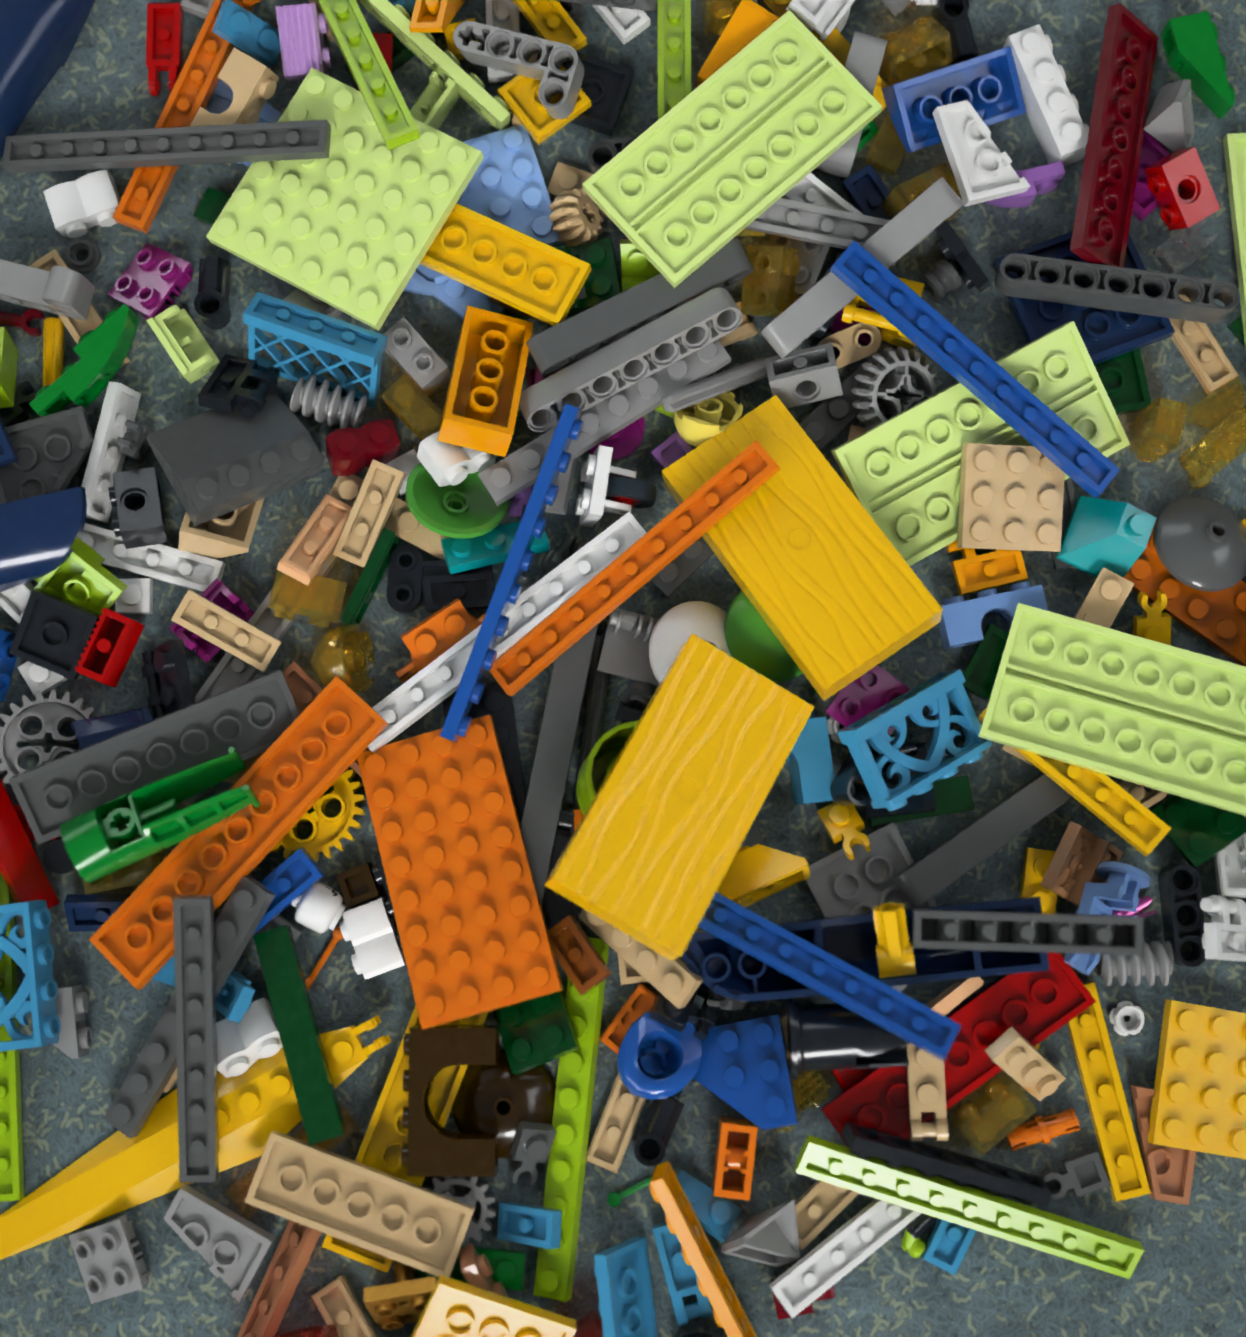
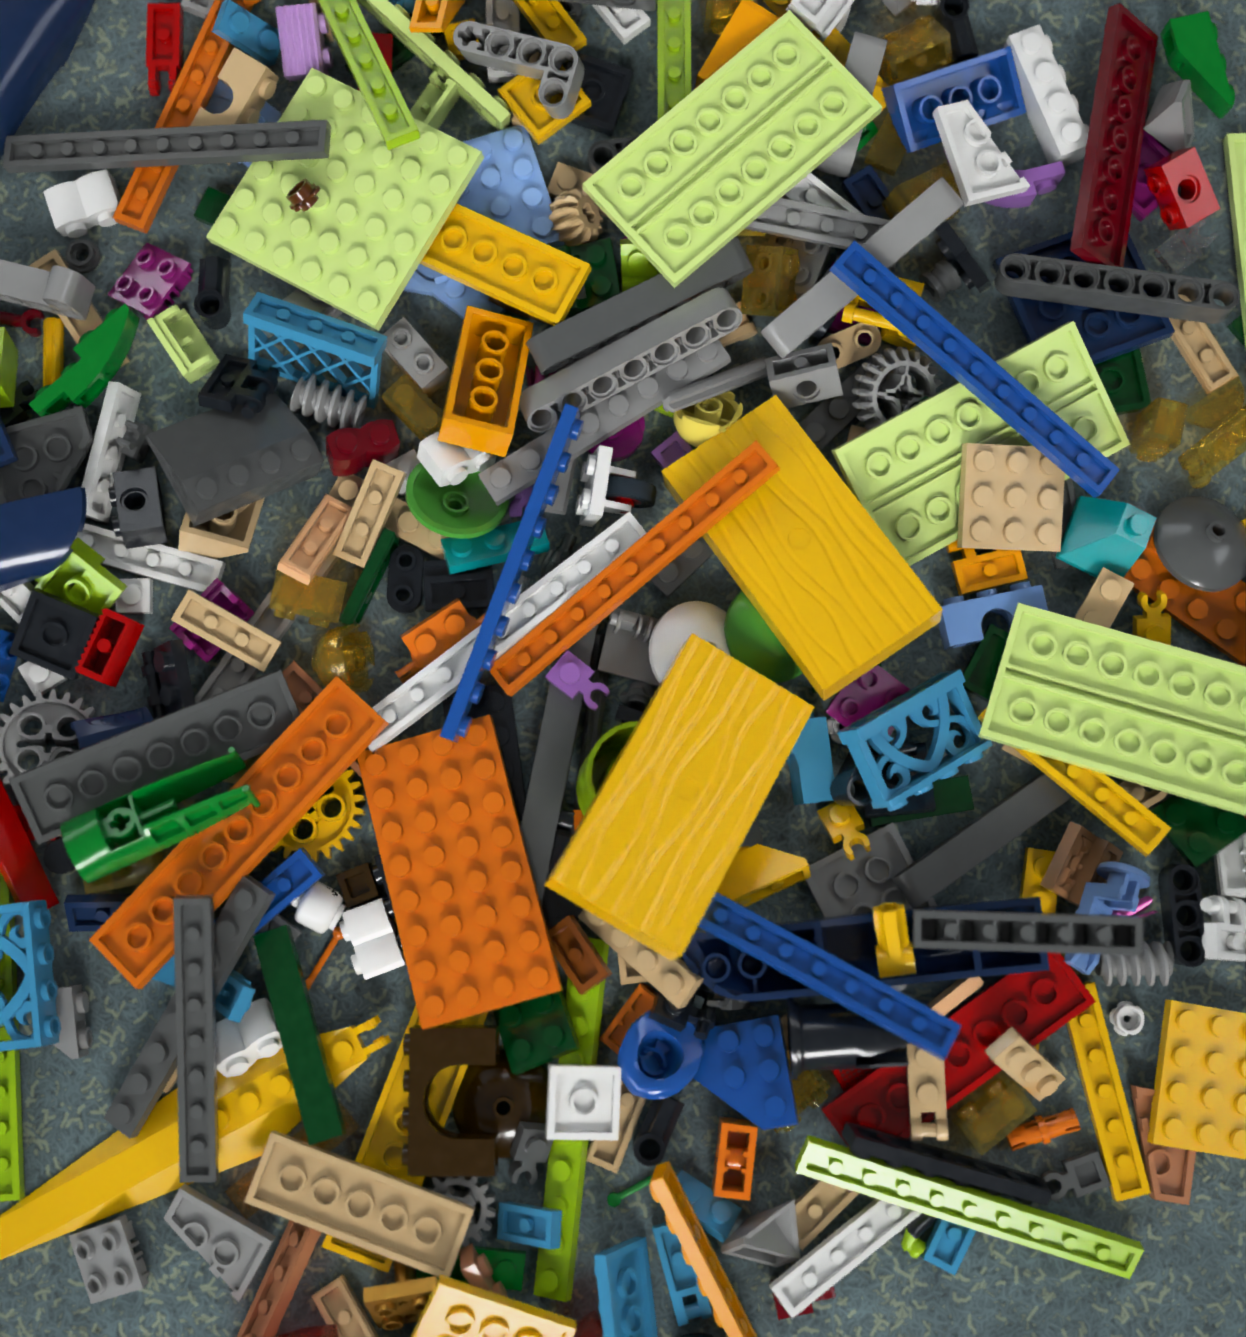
(303, 195): none -> reddish brown plate
(574, 677): none -> medium lavender plate
(583, 1102): none -> white plate

